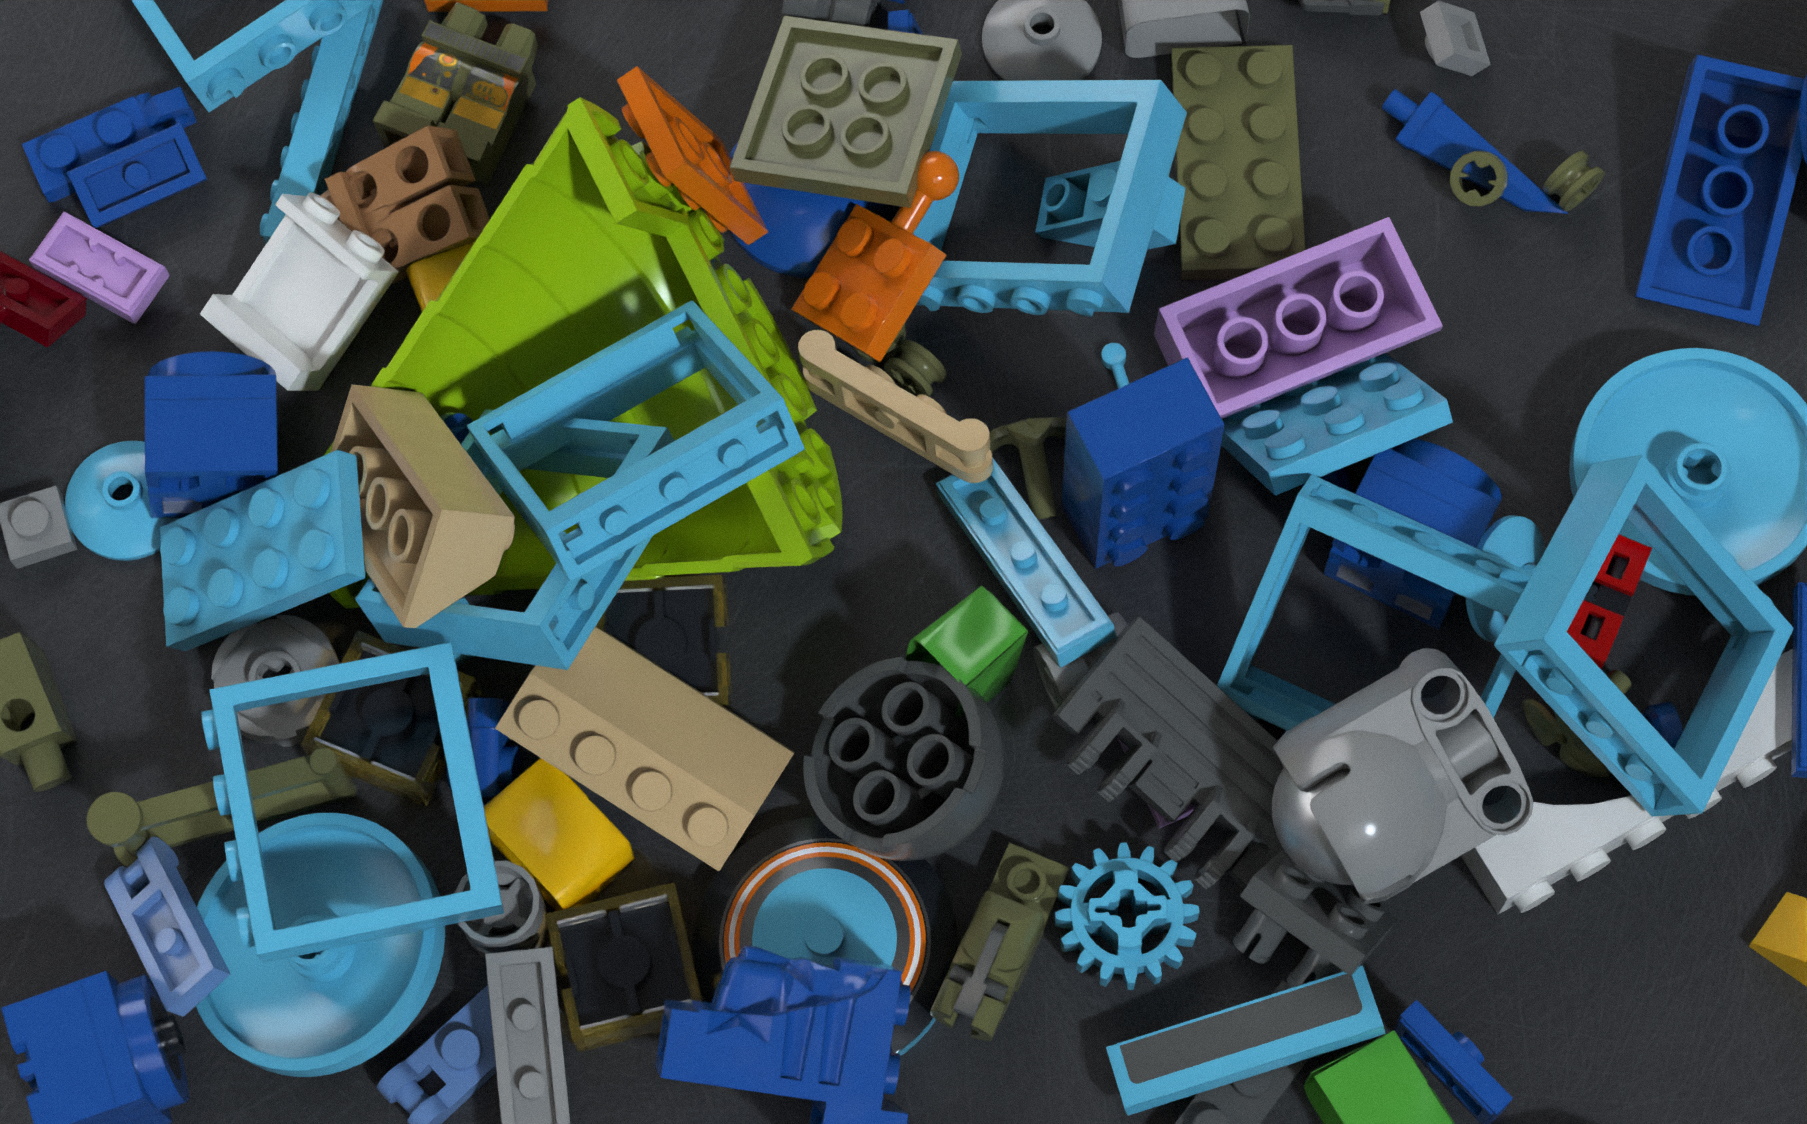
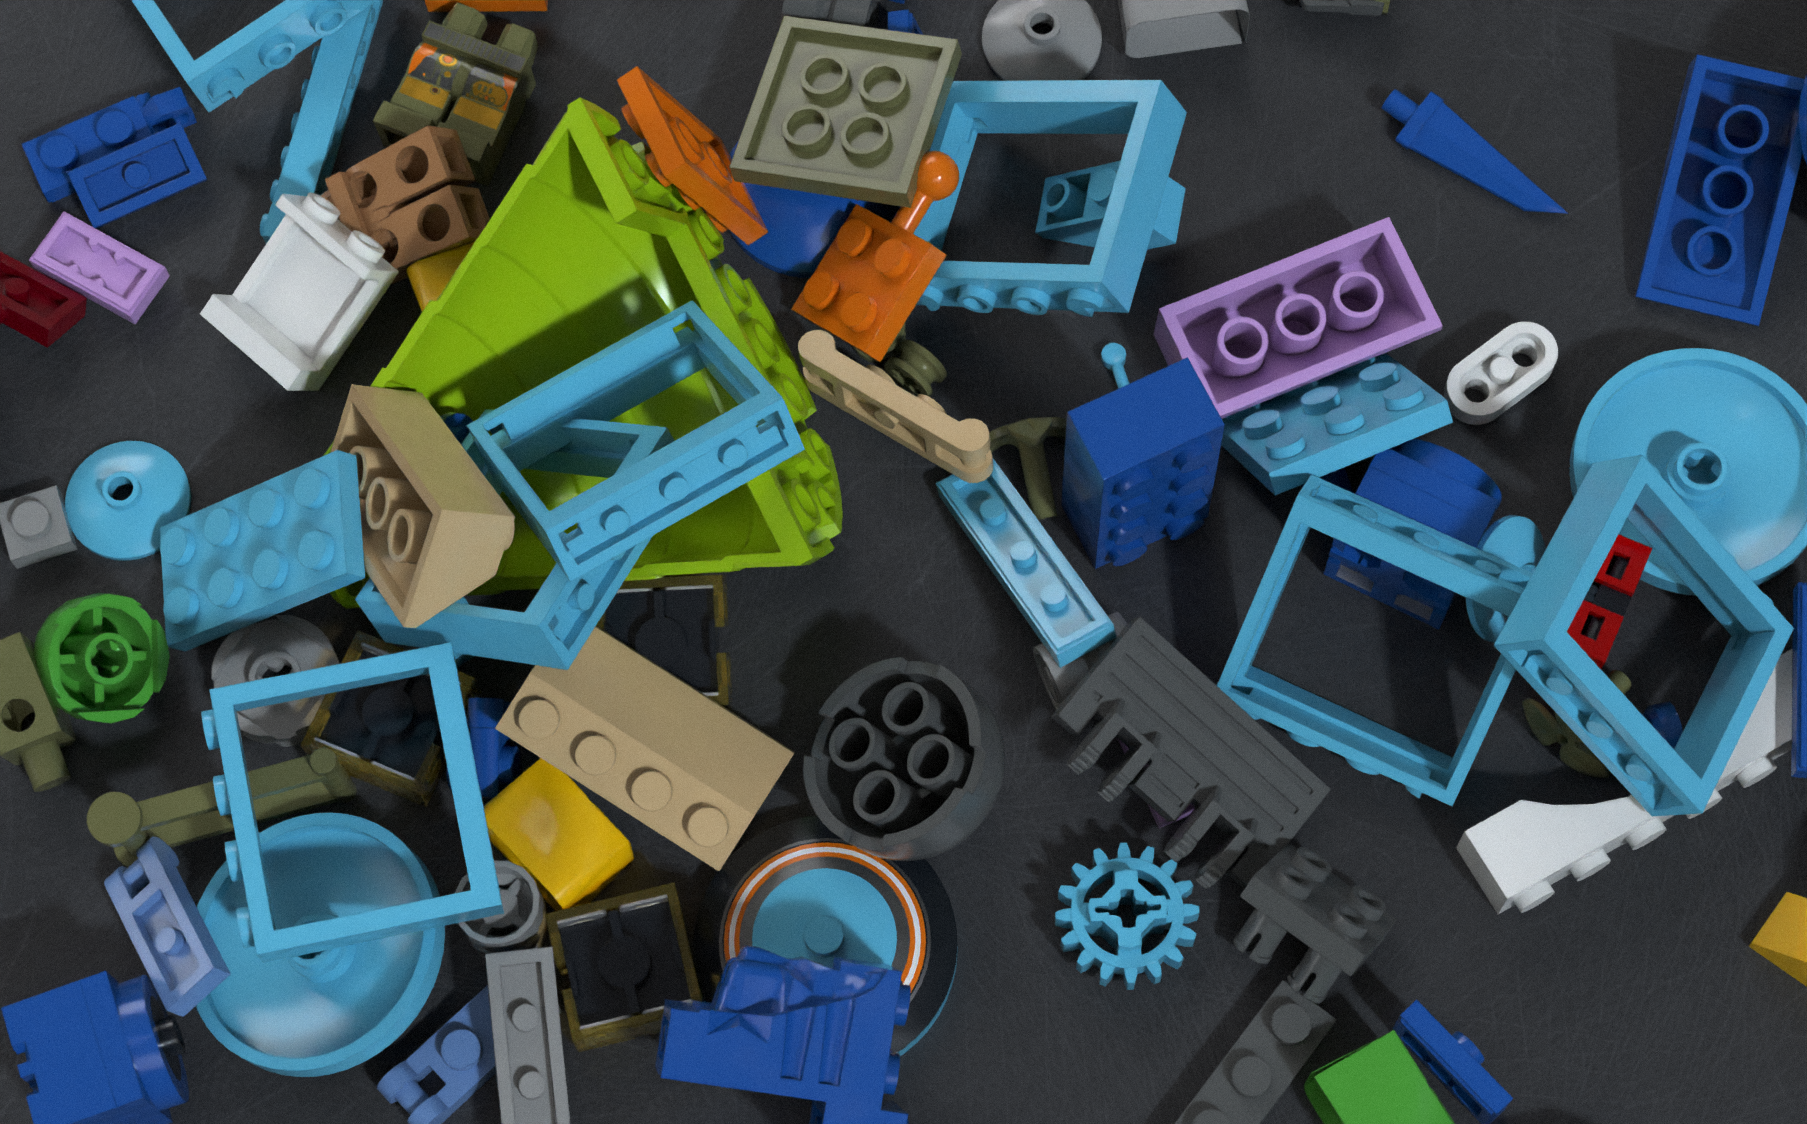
(101, 657): none -> bright green cylinder
(208, 430): blue piece -> none
(970, 640): bright green piece -> none
(1000, 941): olive plate -> none
(1237, 159): olive plate -> none
(1245, 1040): tile -> none
(1395, 781): light grey piece -> none
(1454, 38): light grey plate -> none
(1475, 197): olive bush -> none
(1497, 375): none -> white plate
(1573, 180): olive bush -> none

